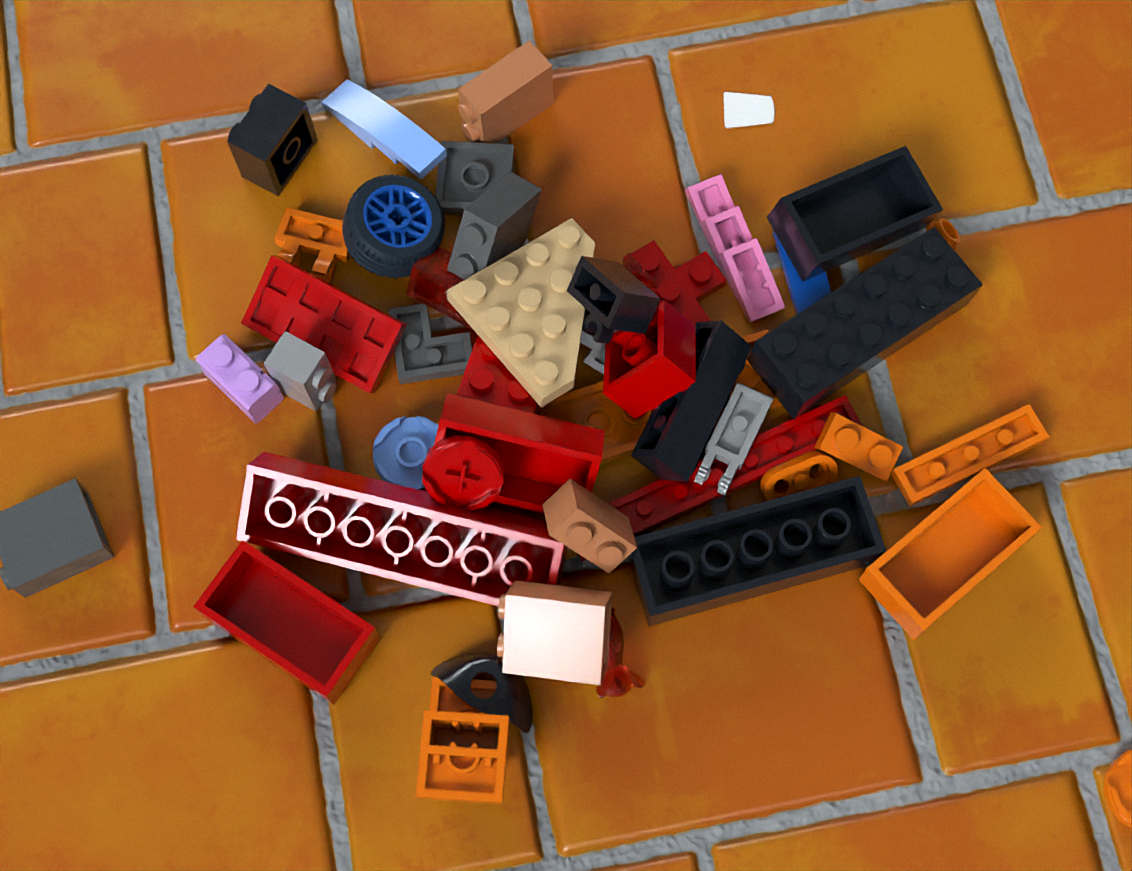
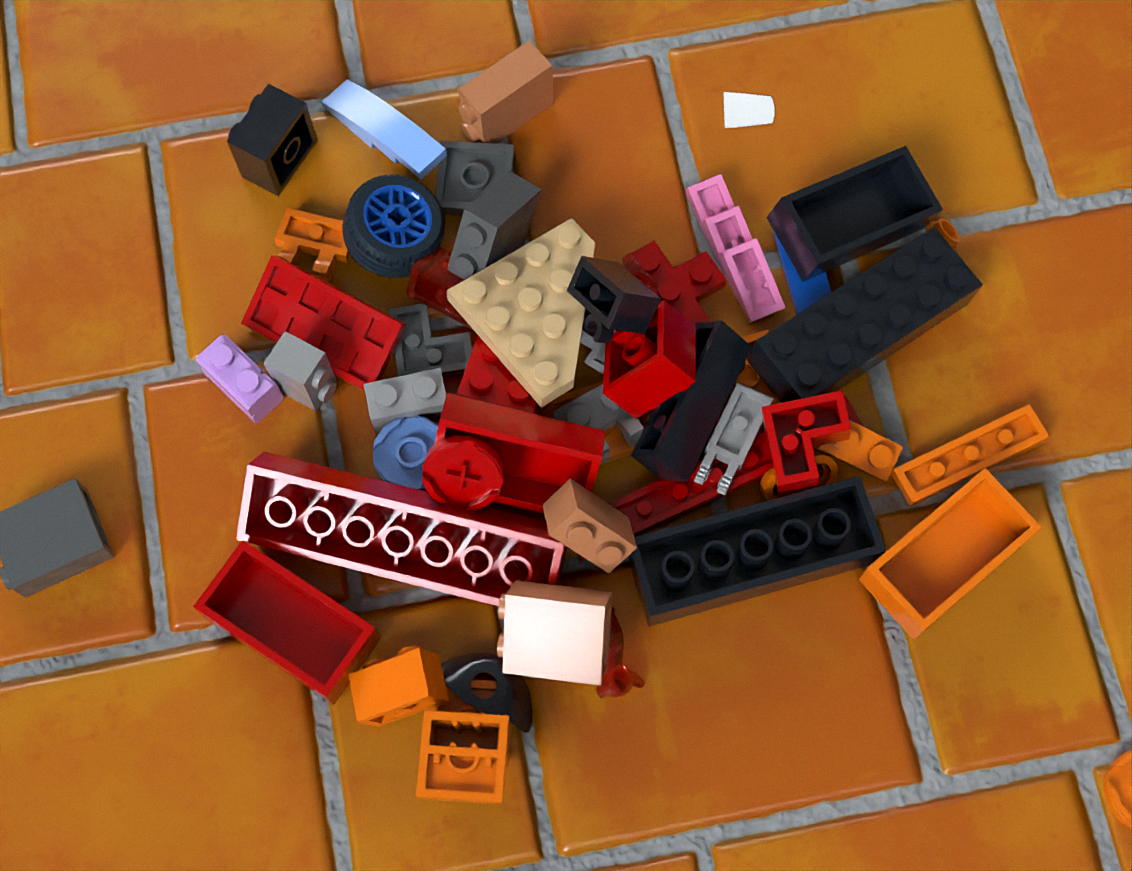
(398, 686): none -> orange brick
(407, 396): none -> light grey brick
(600, 412): none -> light grey plate
(795, 429): none -> red brick

